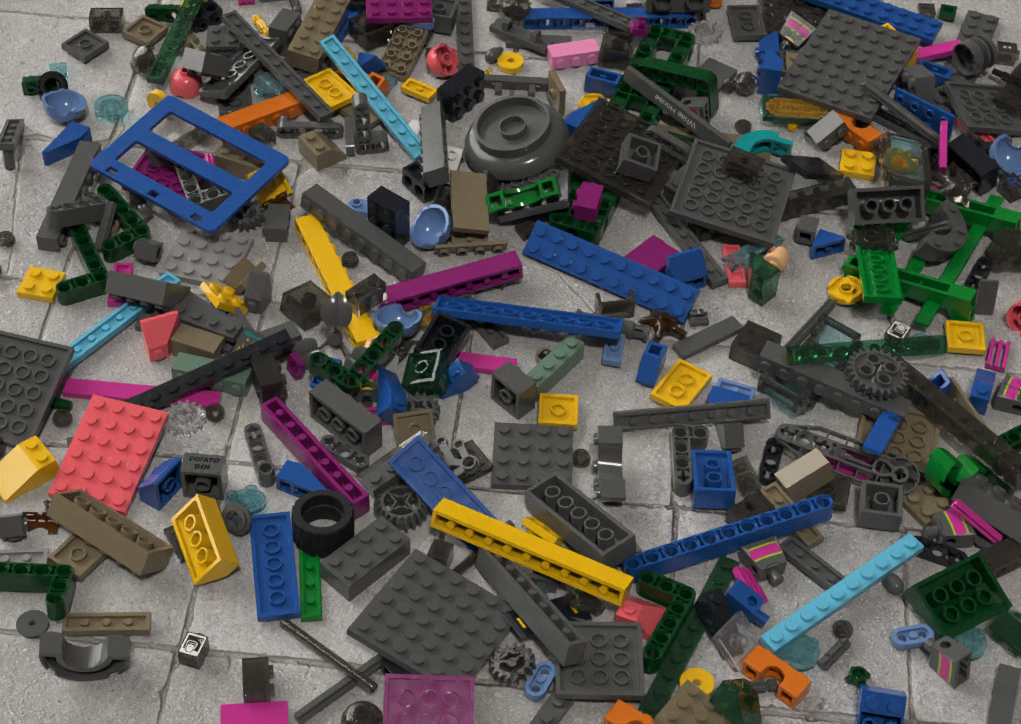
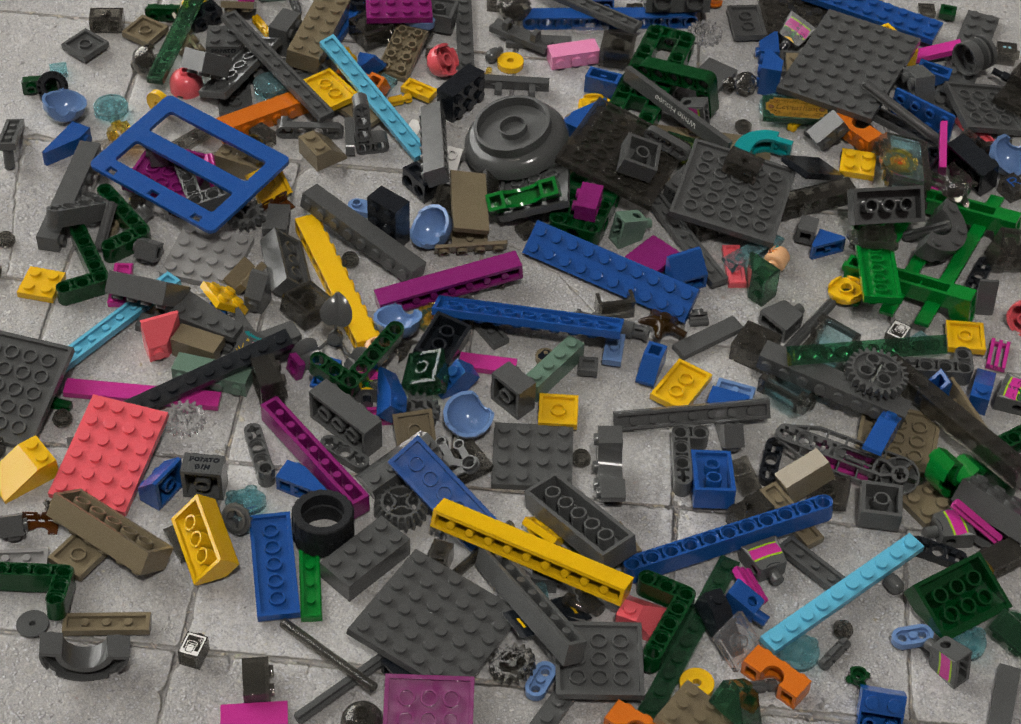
(117, 126): none -> clear yellow brick
(209, 412): clear smoke plate -> none
(244, 6): none -> dark tan plate
(284, 261): none -> dark grey slope
(366, 294): clear smoke brick -> none
(399, 99): none -> yellow axle
(467, 416): none -> medium blue cylinder
(556, 92): dark tan plate -> none
(588, 366): none -> dark grey plate
(628, 228): none -> sand green torso
(639, 27): magenta tile -> none
(782, 318): none -> dark grey torso
(960, 367): none -> dark grey beam

